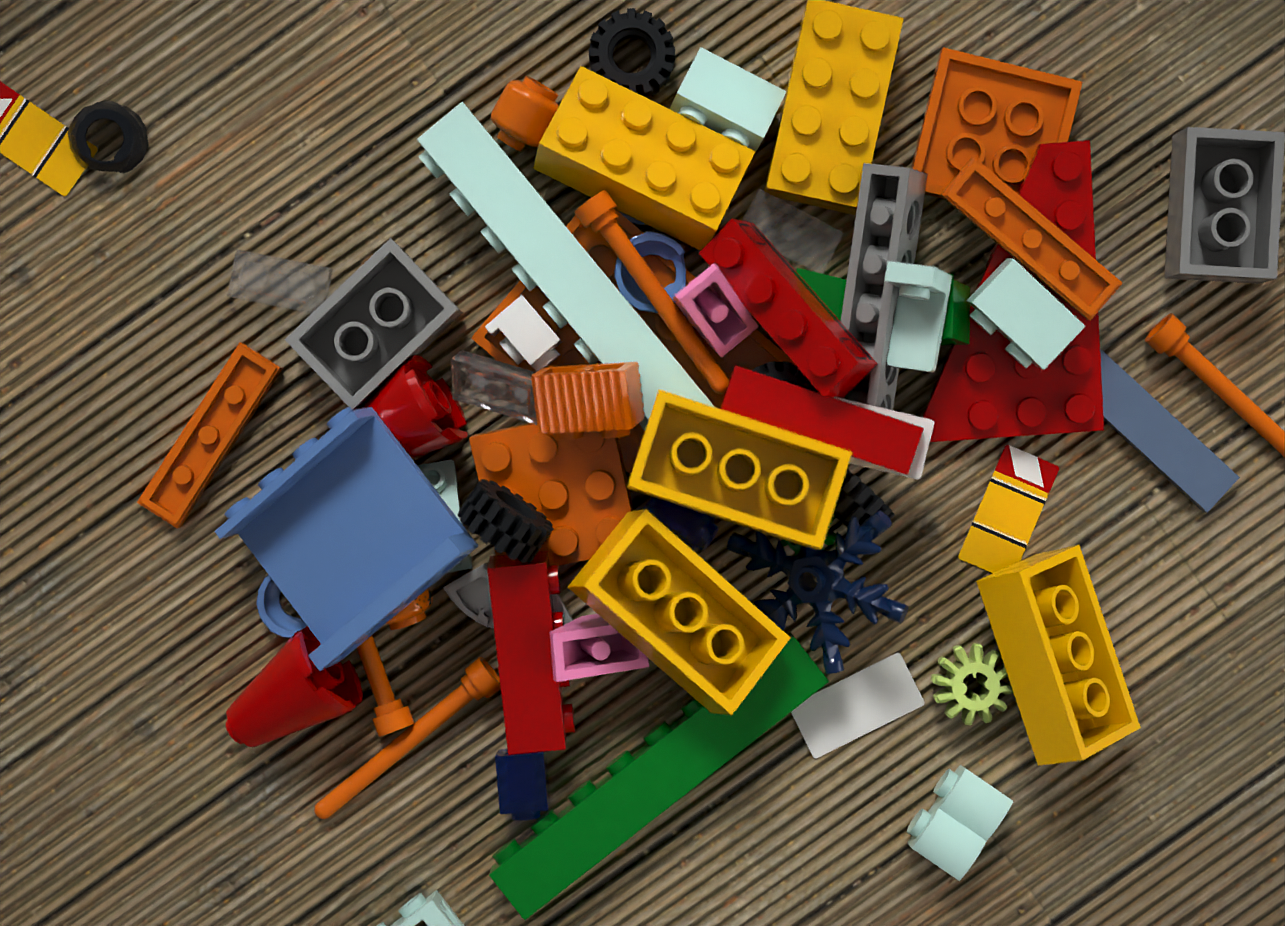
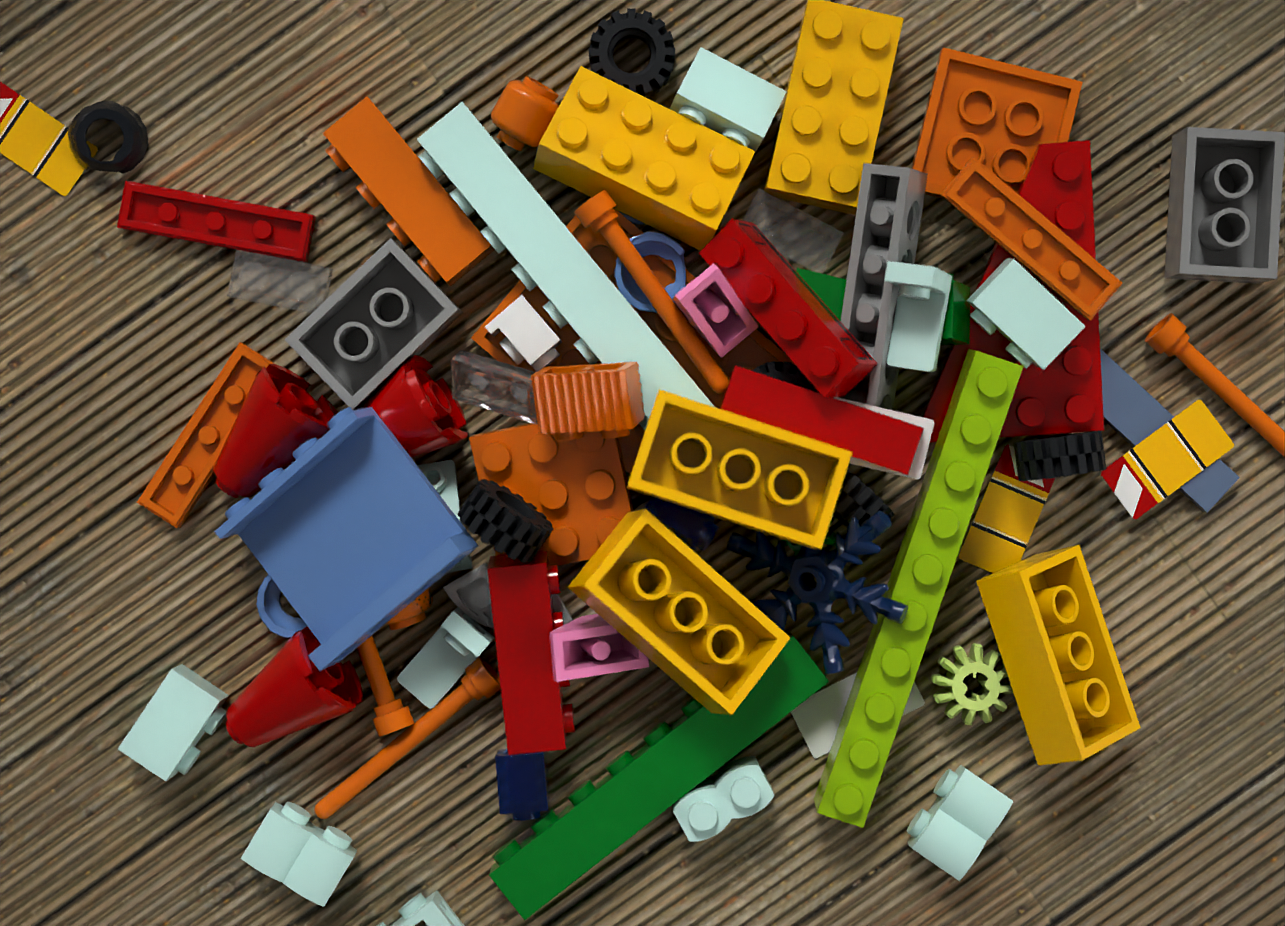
(174, 723): none -> light aqua brick
(216, 221): none -> red tile
(269, 429): none -> red cone
(300, 852): none -> light aqua brick
(408, 192): none -> orange brick
(444, 658): none -> light aqua bracket
(734, 793): none -> light aqua brick
(917, 581): none -> lime brick
(1060, 456): none -> black tyre
(1167, 459): none -> yellow sticker

